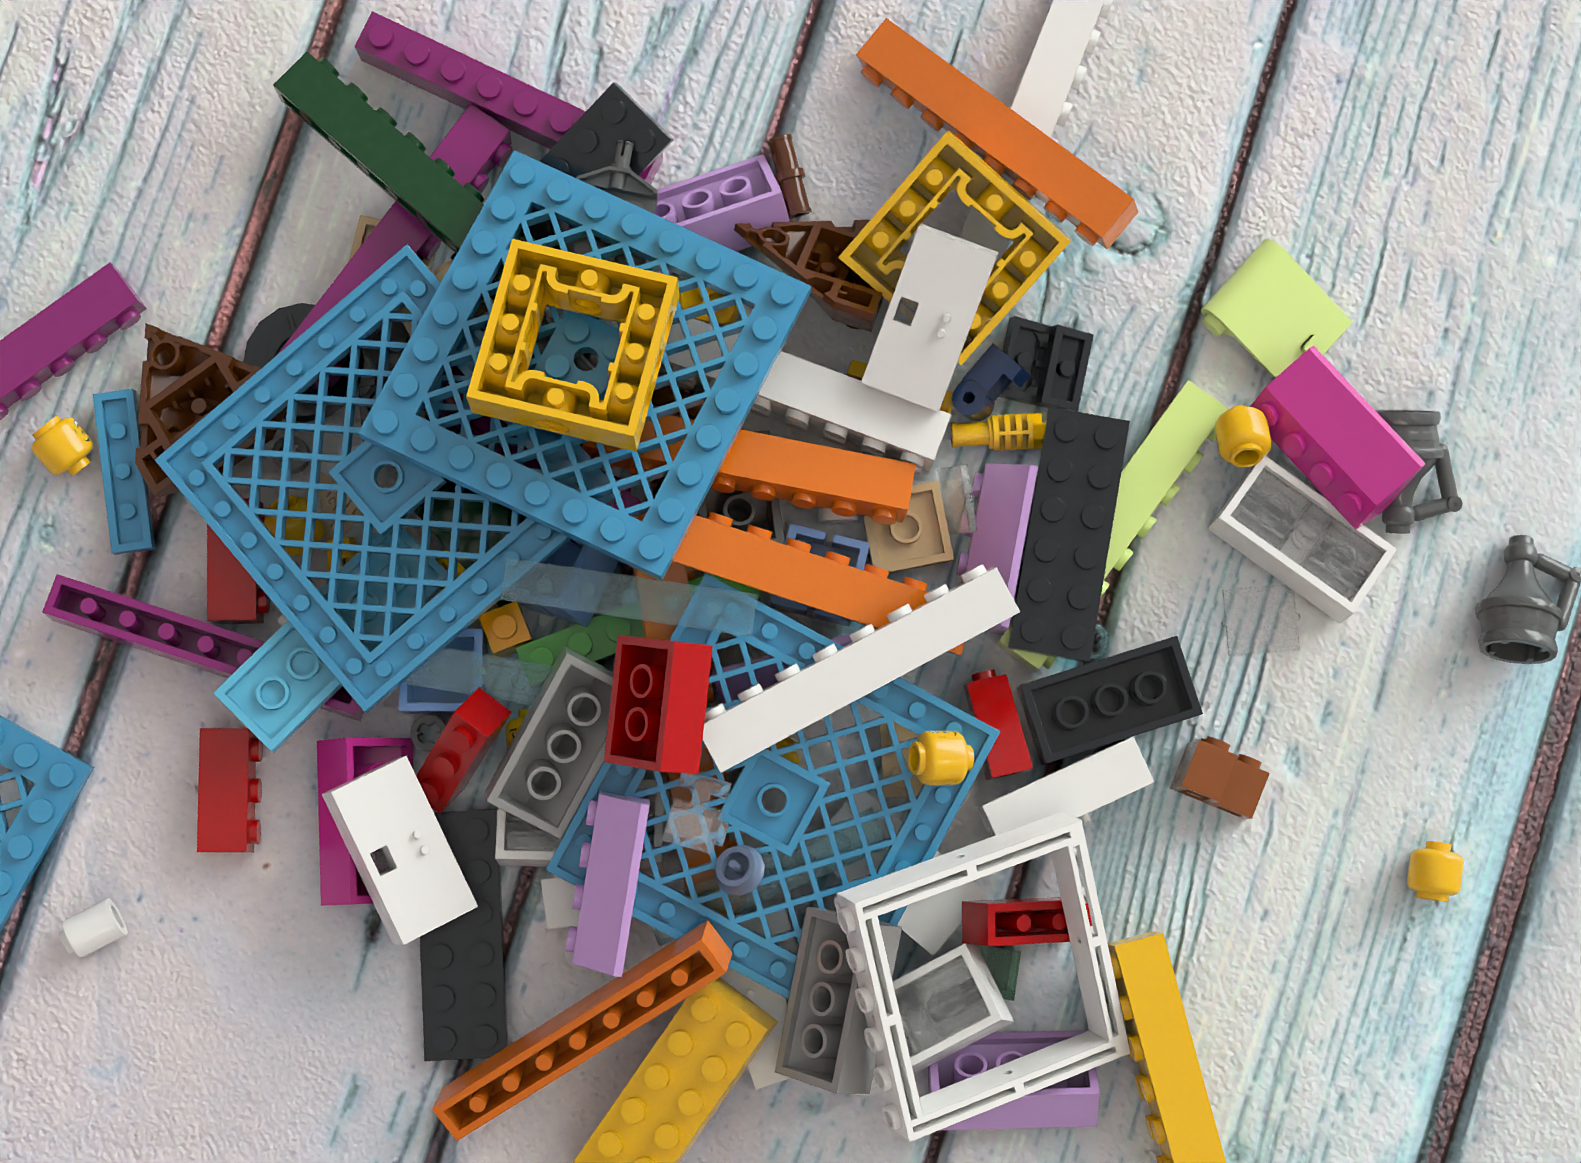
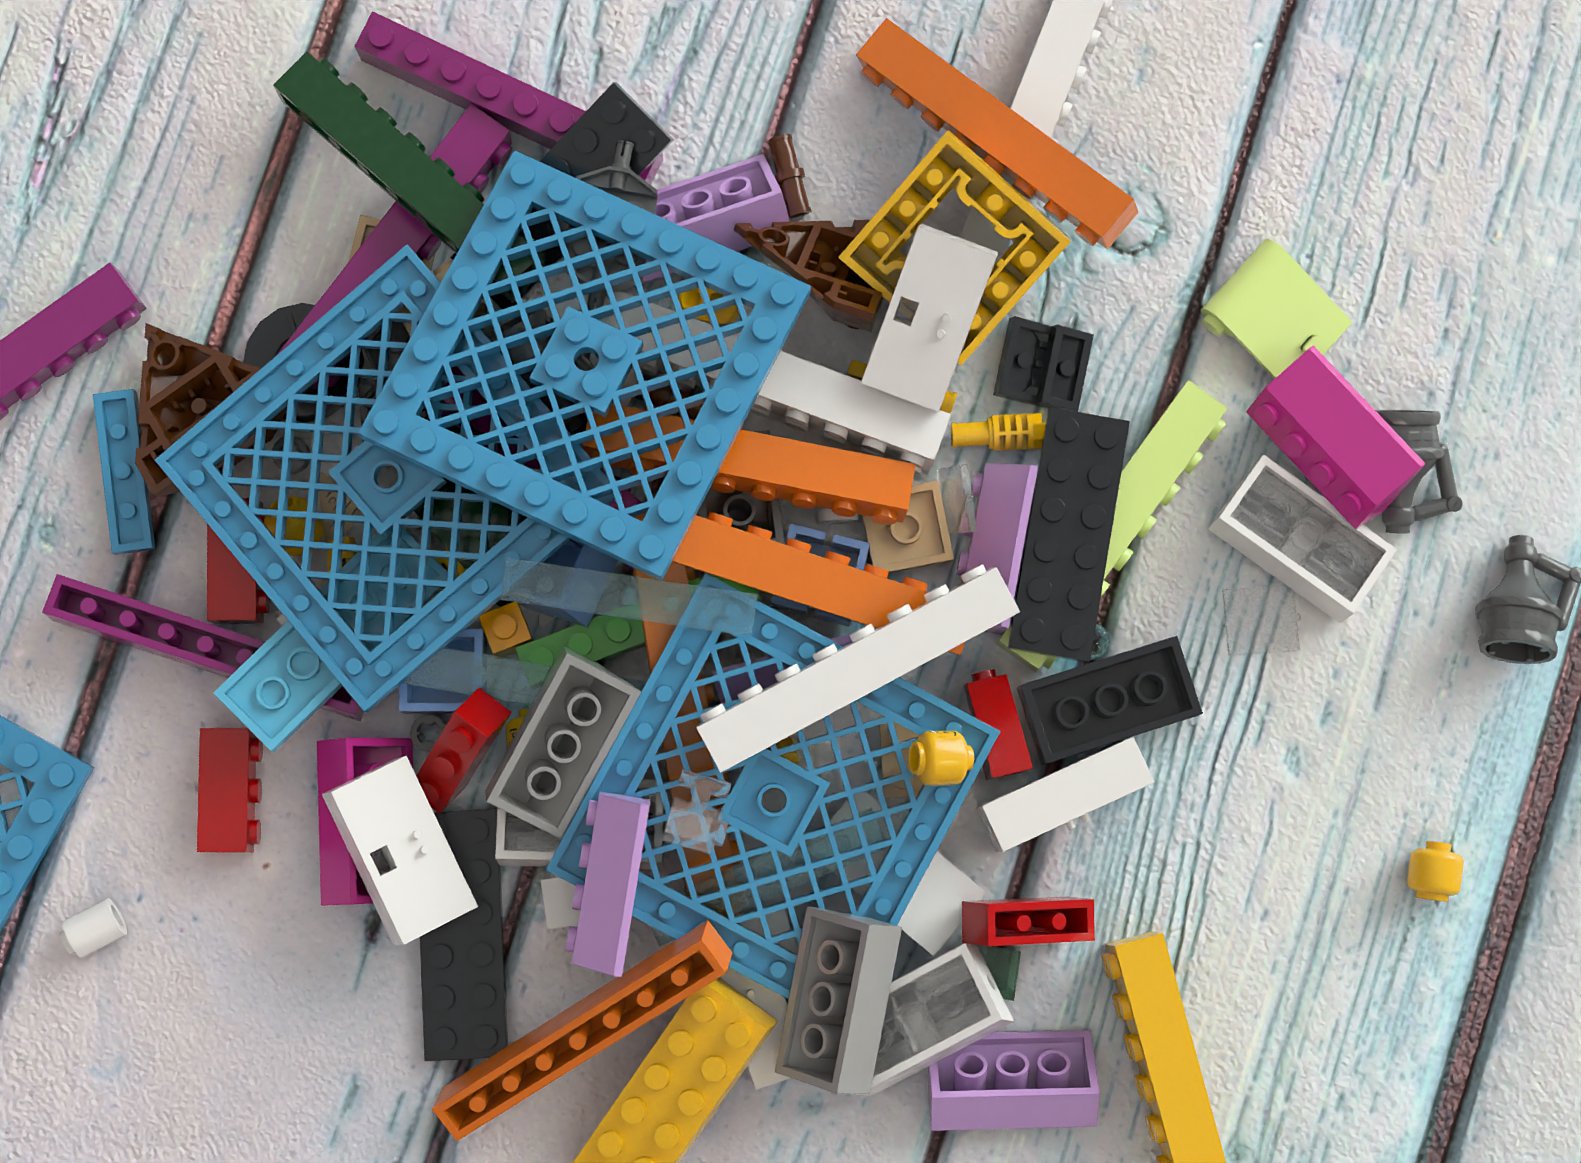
(62, 446): yellow head -> none
(586, 285): yellow brick -> none
(658, 704): red brick -> none
(739, 870): sand blue hat -> none
(858, 918): white window -> none
(985, 383): dark blue leg -> none
(1220, 777): dark orange brick -> none
(1242, 436): yellow head -> none

